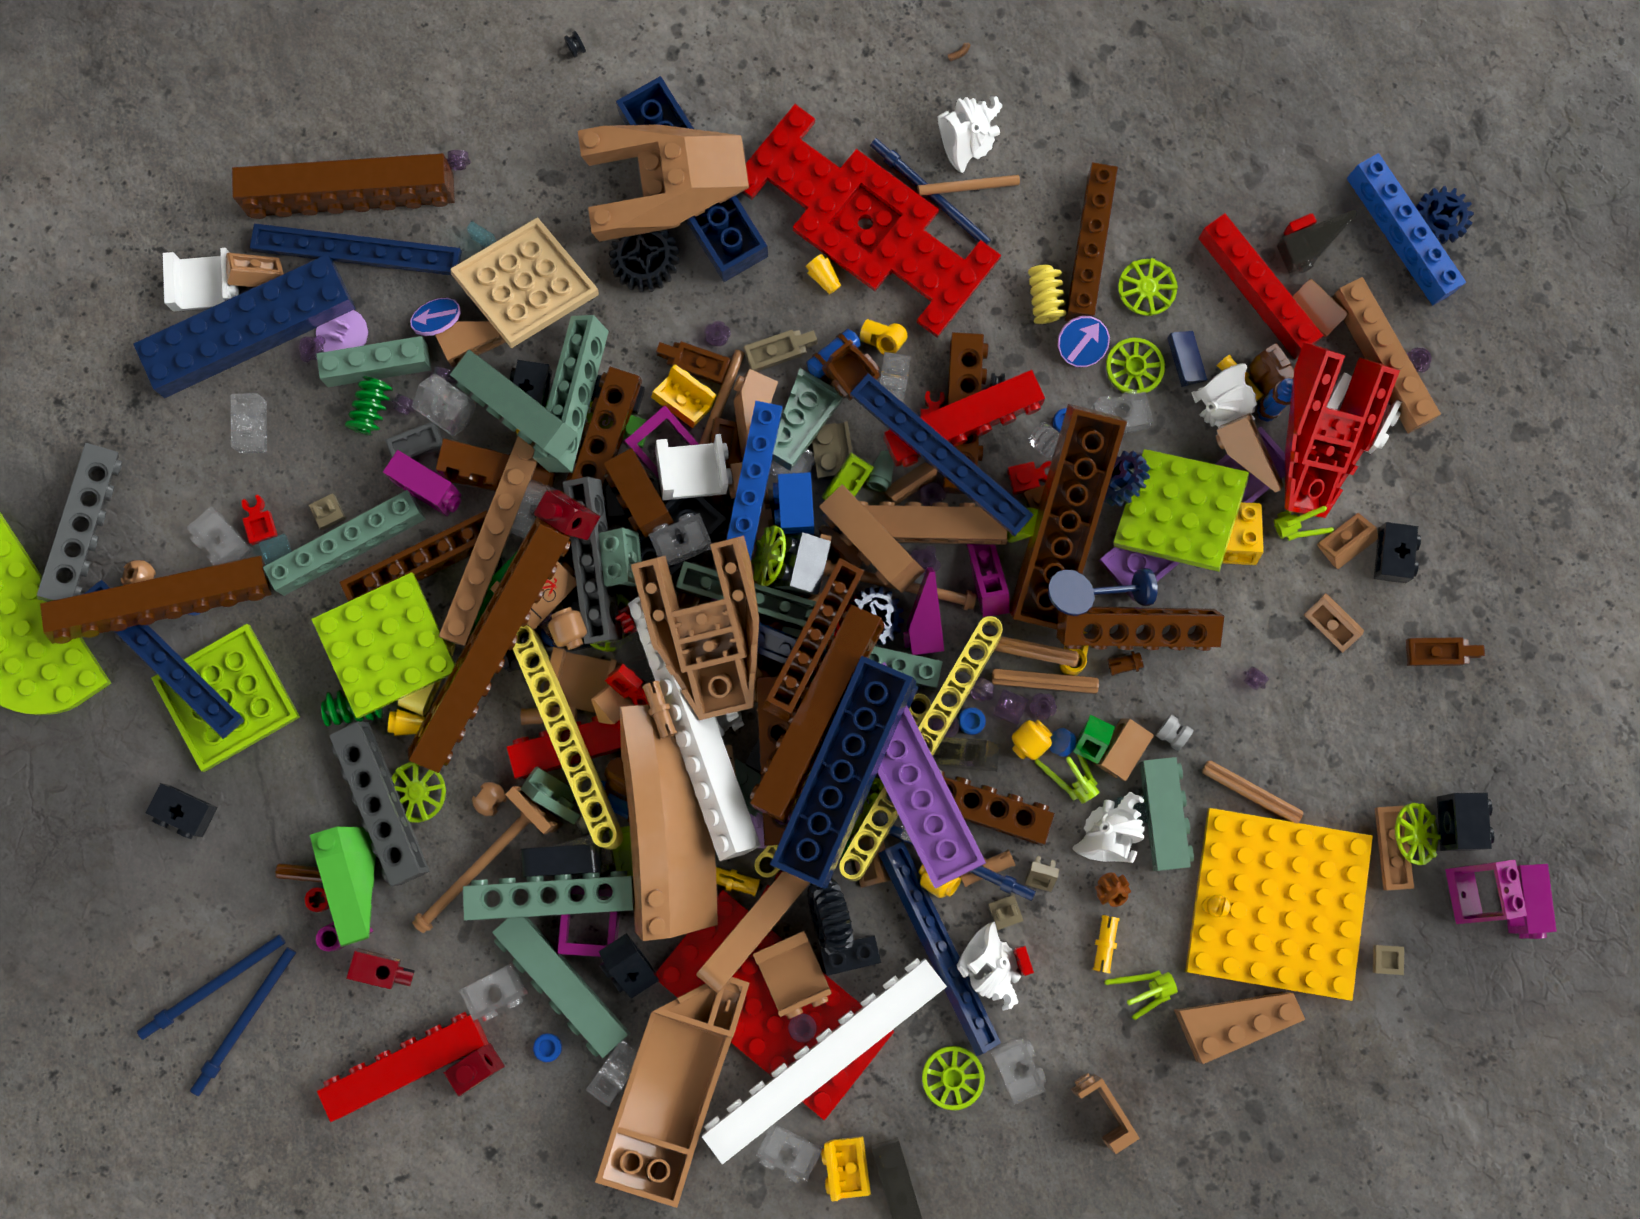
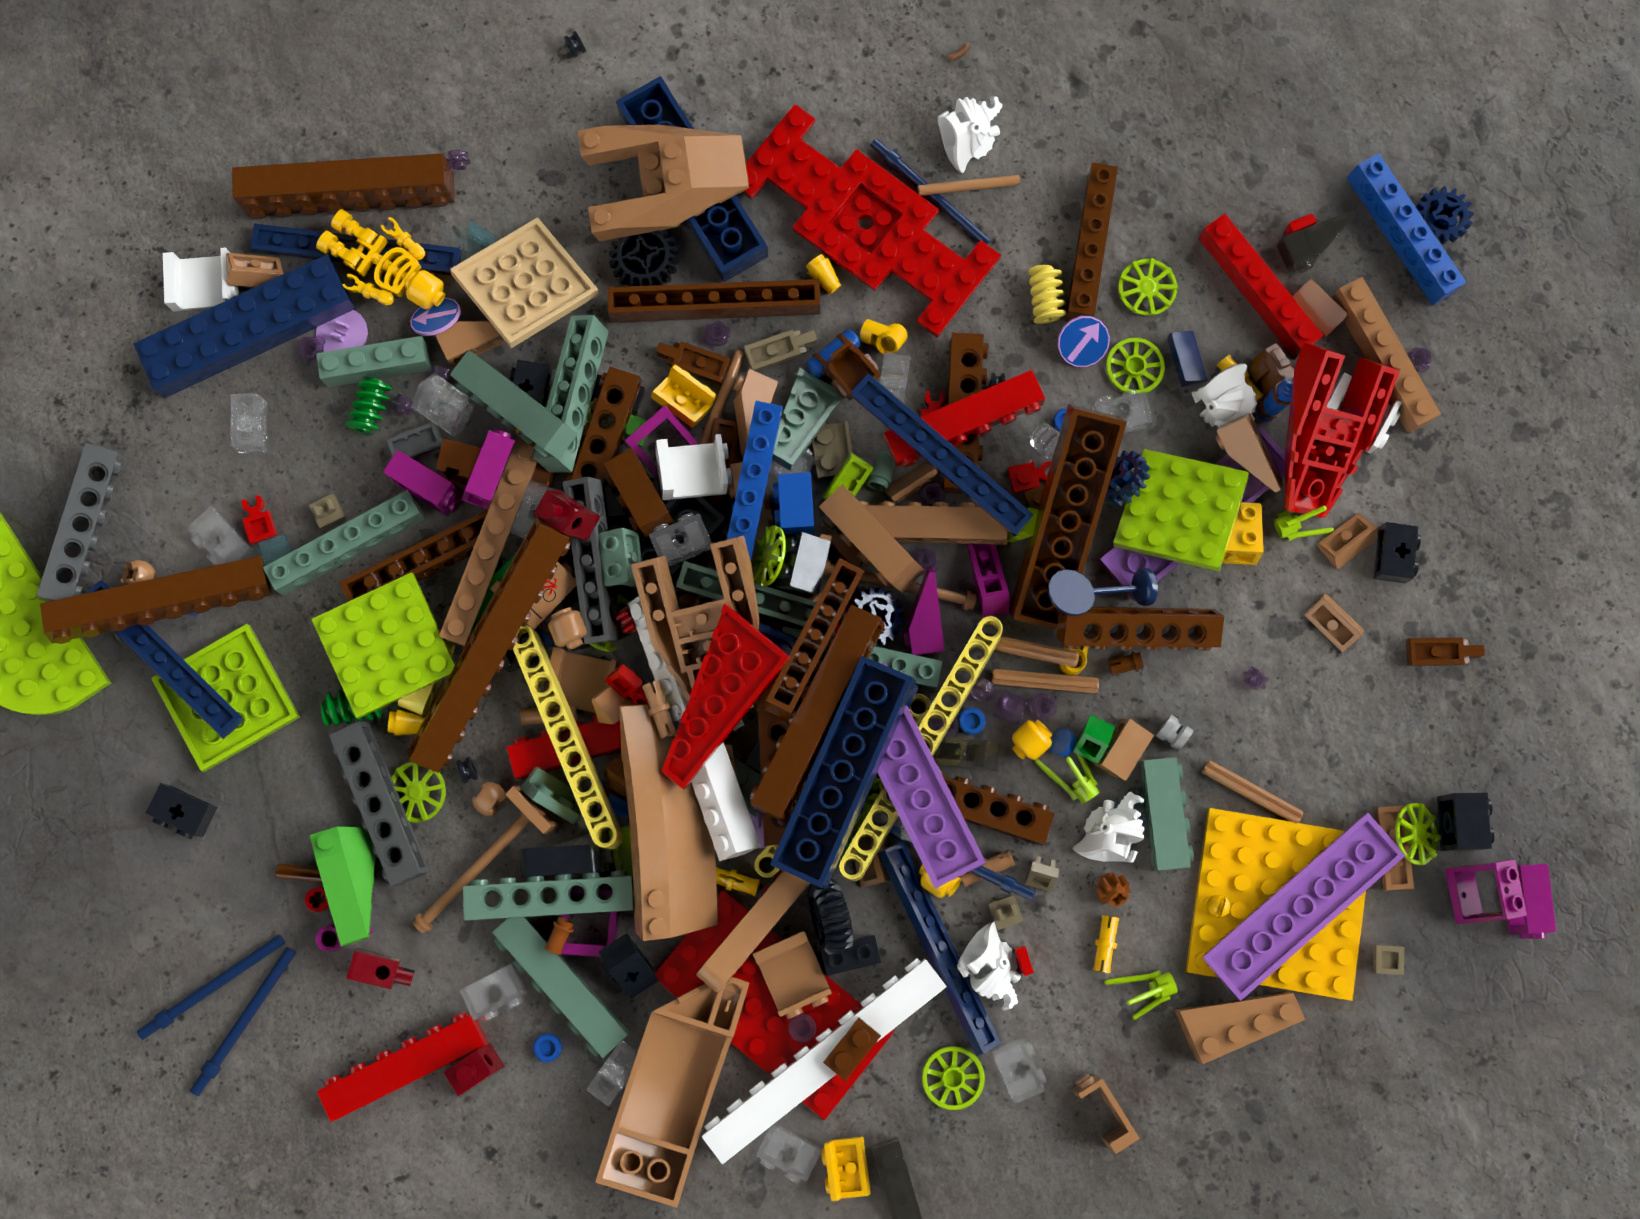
(419, 285): none -> yellow piece
(467, 769): none -> black bush
(488, 468): none -> magenta window
(559, 935): none -> dark orange pin
(714, 300): none -> reddish brown brick
(727, 685): none -> red wing
(852, 1048): none -> reddish brown plate
(1303, 906): none -> medium lavender plate

